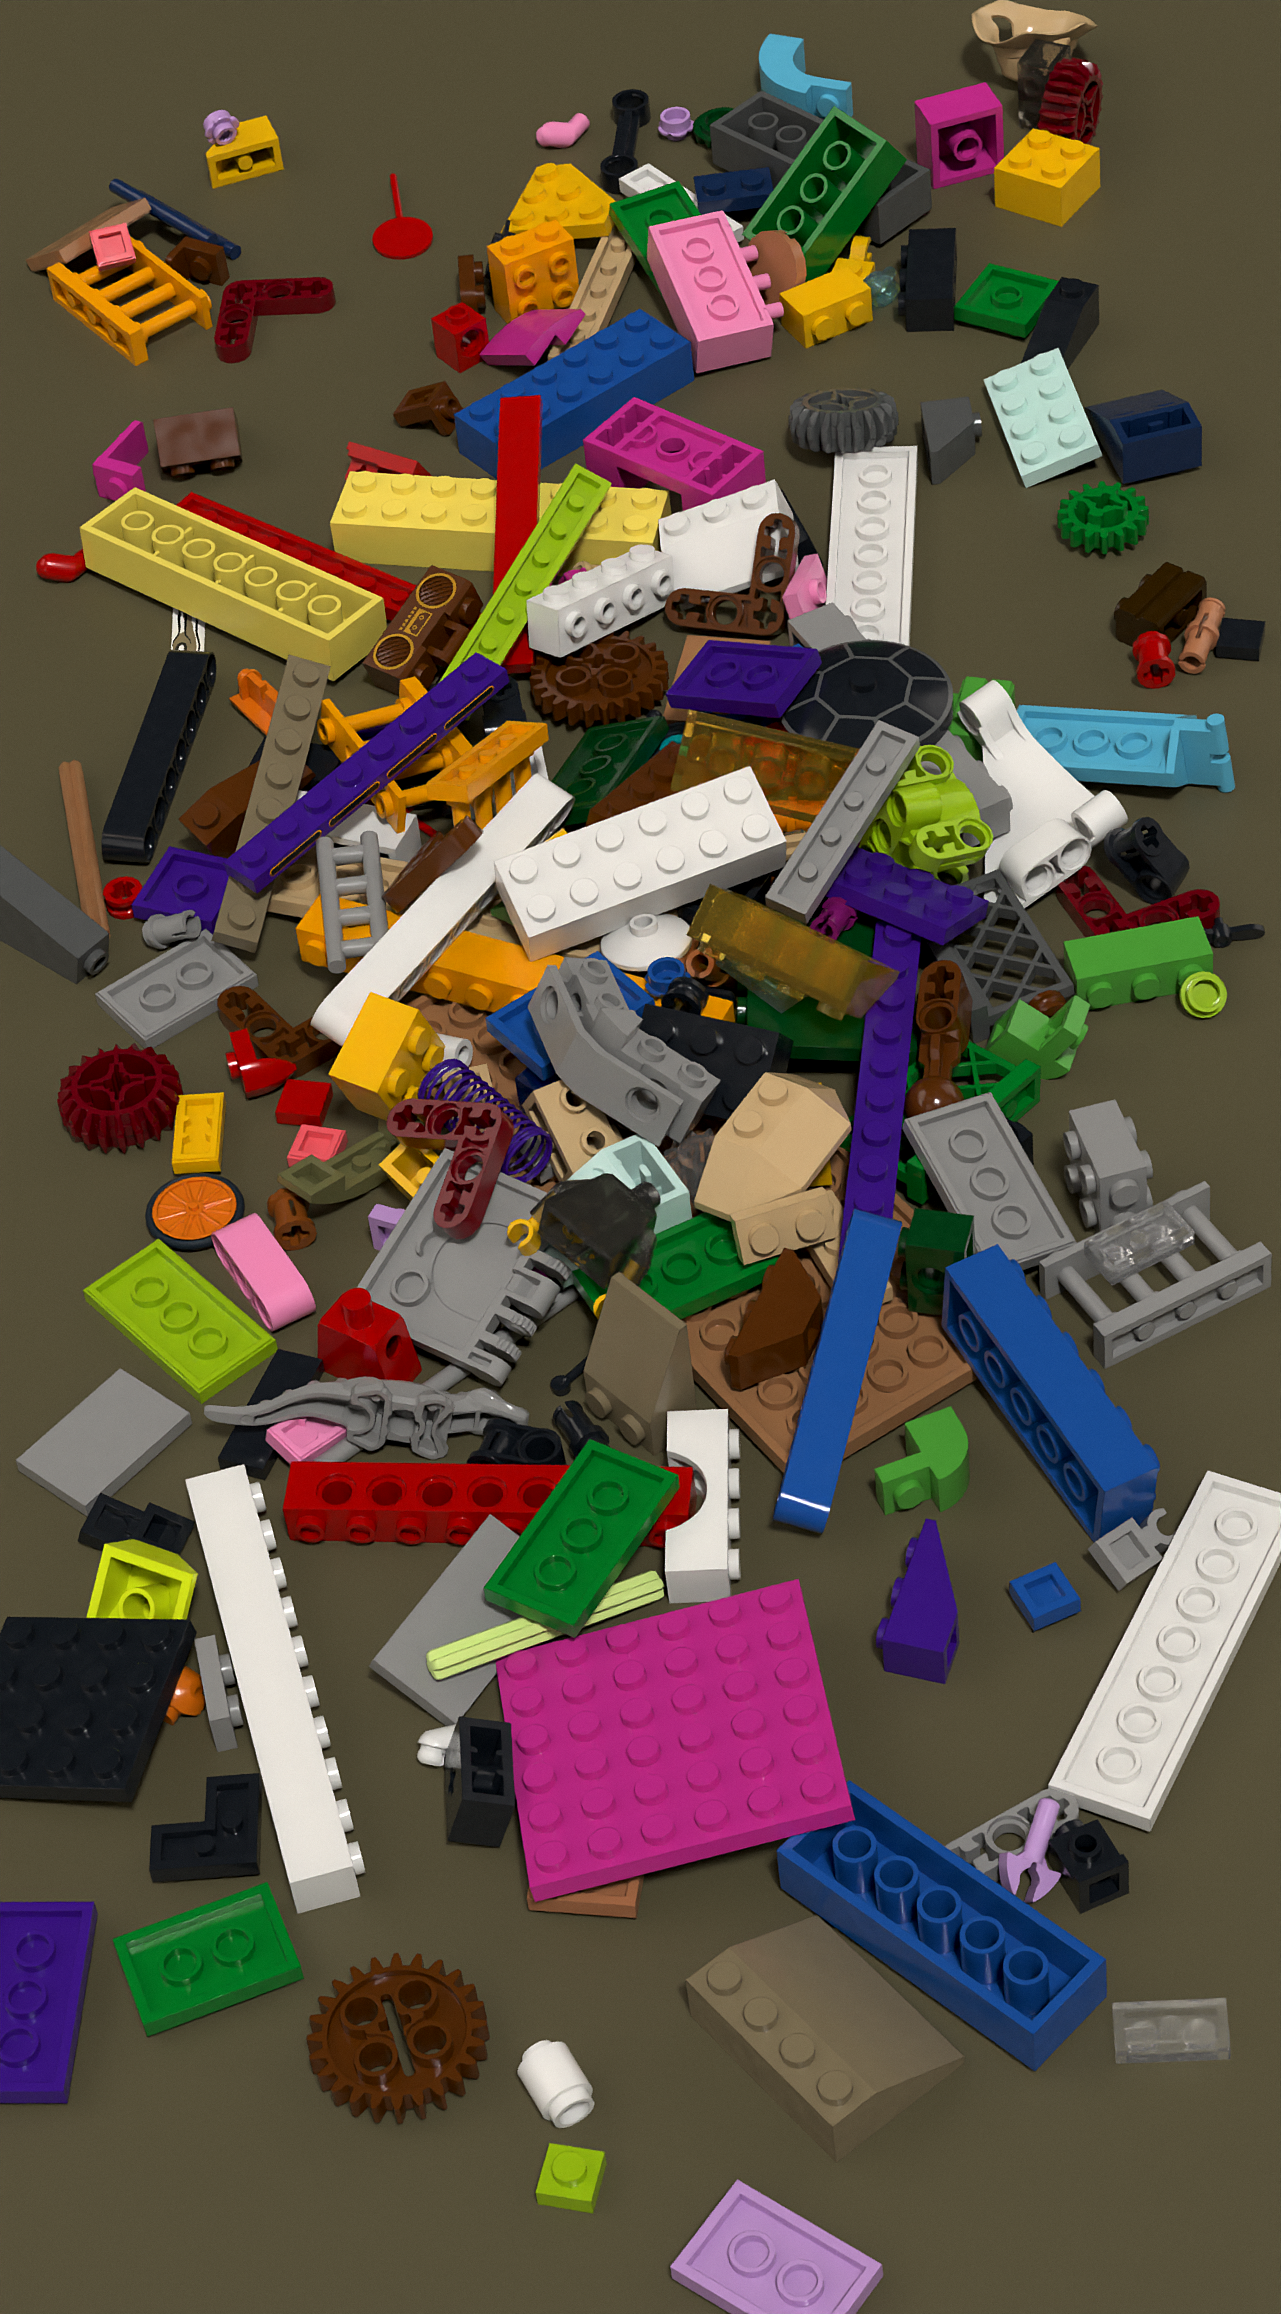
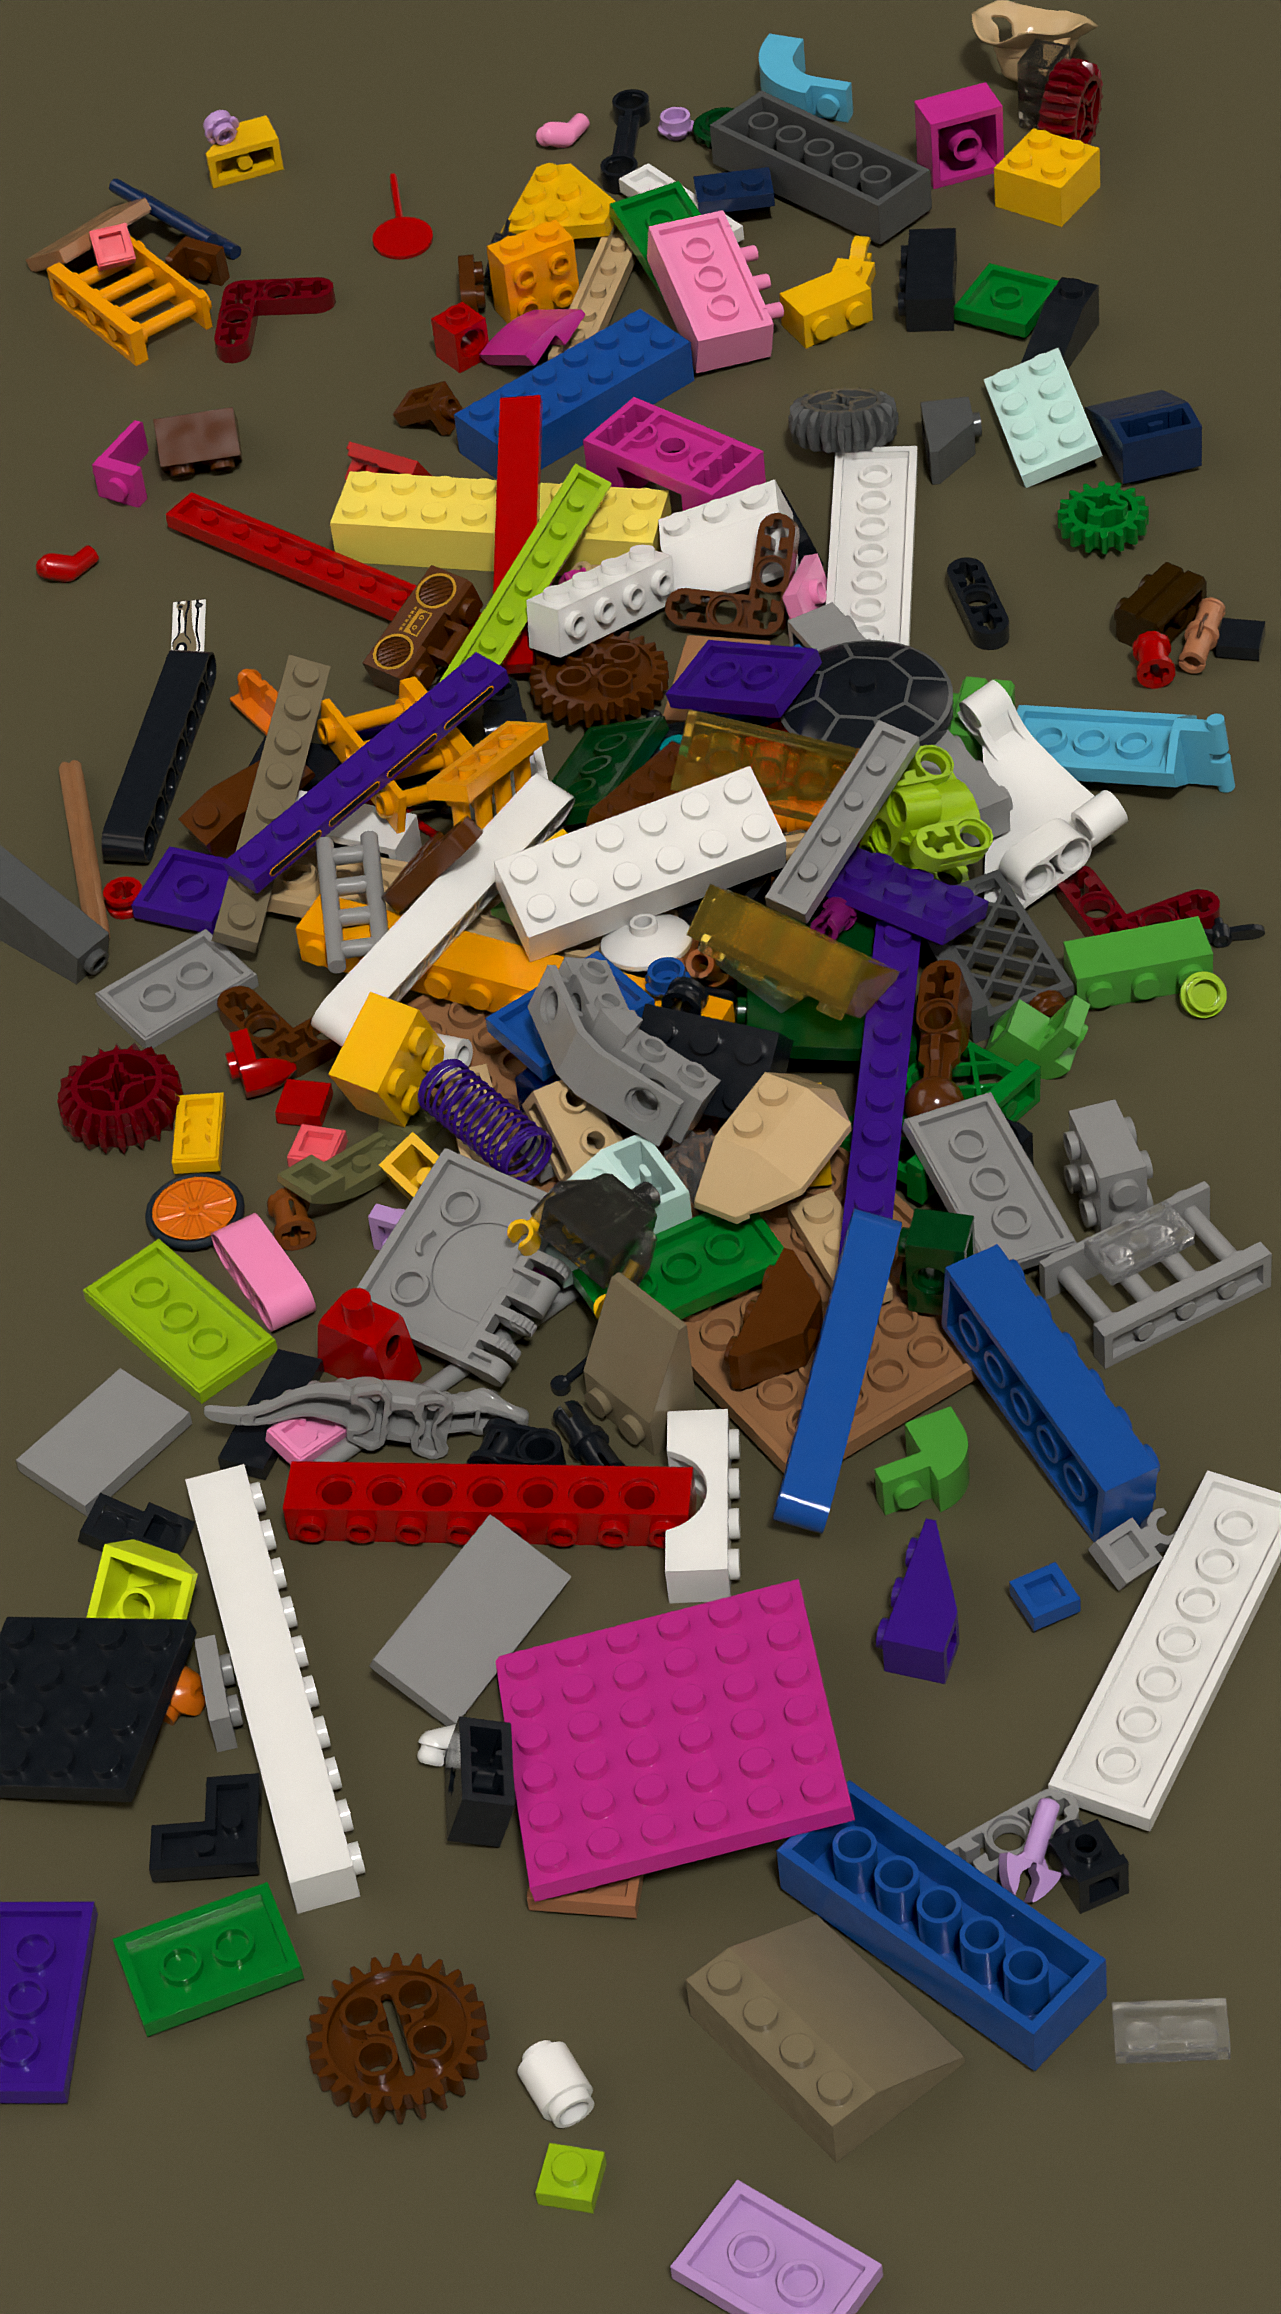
(162, 930): light grey pin -> none
(233, 582): light yellow brick -> none
(457, 1212): dark red beam -> none
(525, 1632): yellowish green axle -> none
(581, 1538): green plate -> none
(781, 260): nougat tile -> none
(783, 1224): tan plate -> none
(829, 189): green brick -> none
(883, 286): clear light blue plate -> none
(976, 616): none -> black beam
(1151, 860): black piece -> none

